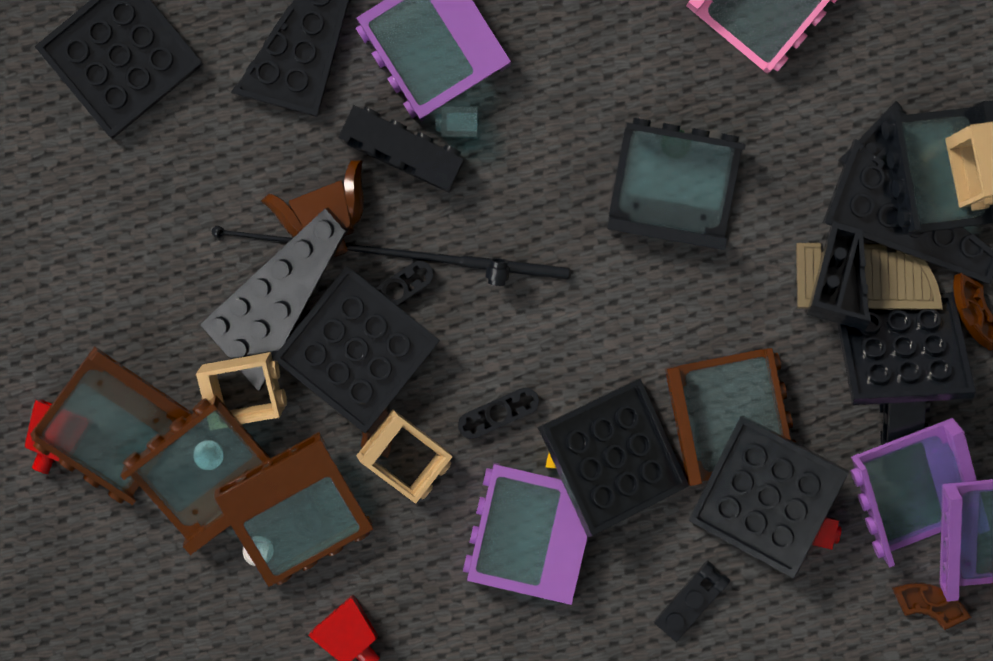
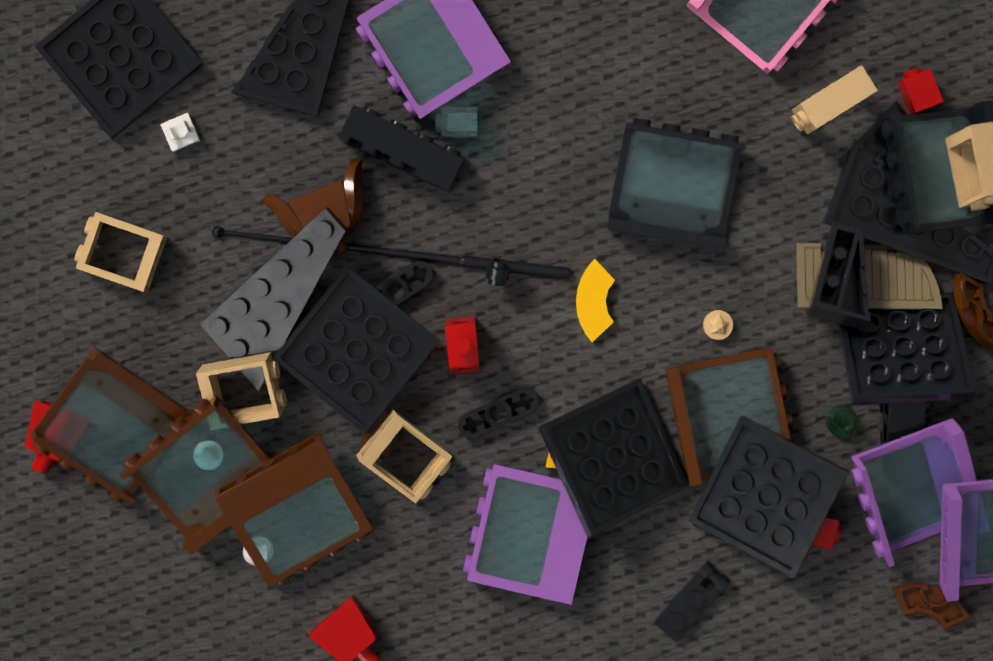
(149, 261): none -> tan window
(180, 132): none -> white tile
(462, 345): none -> red torso
(591, 300): none -> yellow tile
(717, 325): none -> tan tile
(833, 100): none -> tan window
(841, 421): none -> clear green tile
(919, 90): none -> red brick

